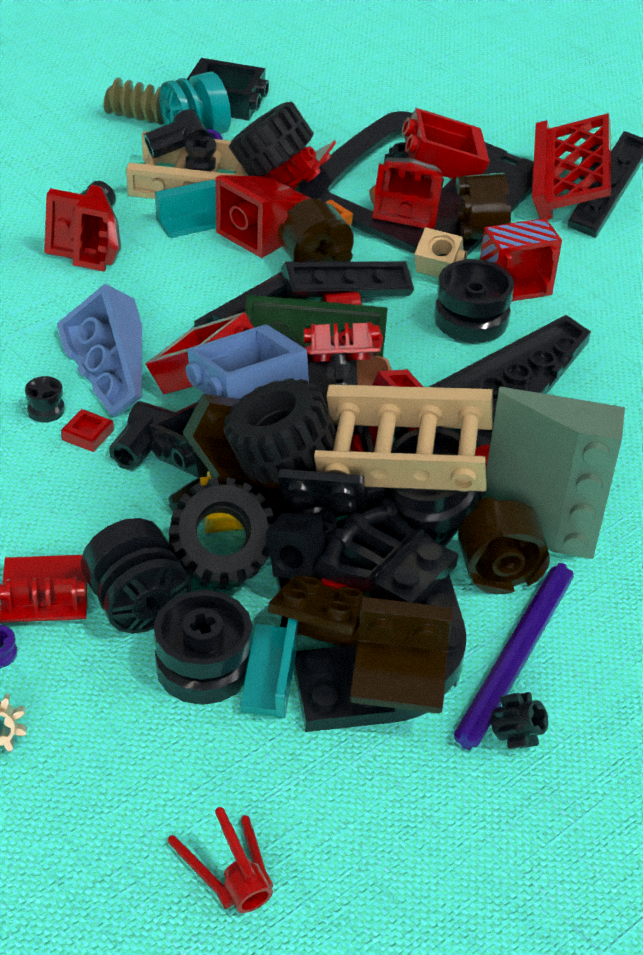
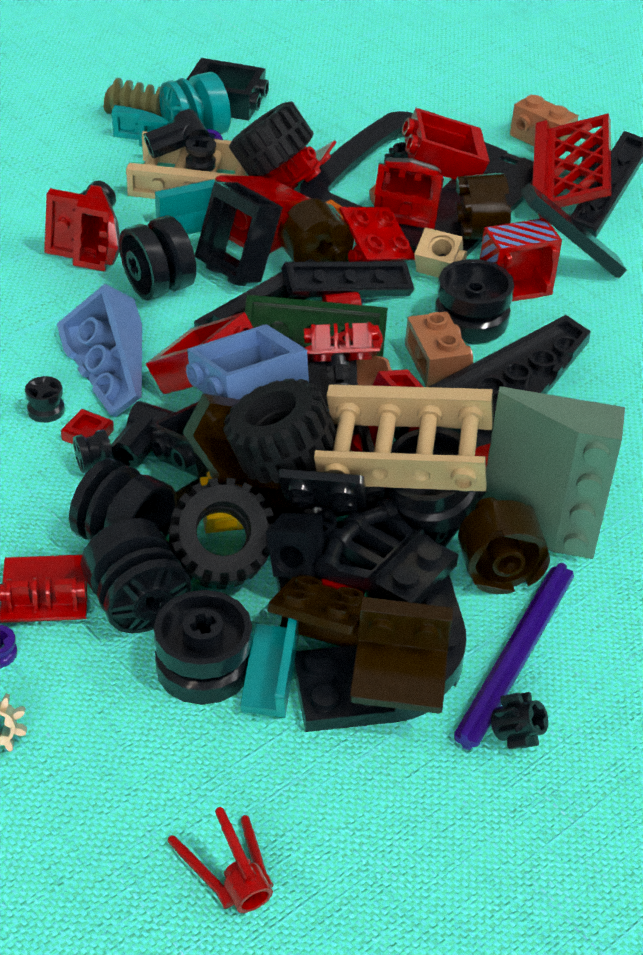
(91, 449): none -> black wheel
(118, 493): none -> black wheel
(131, 122): none -> teal slope
(157, 257): none -> black wheel
(217, 226): none -> black window
(376, 235): none -> red hinge
(436, 346): none -> nougat brick
(534, 110): none -> nougat brick
(573, 230): none -> black tile

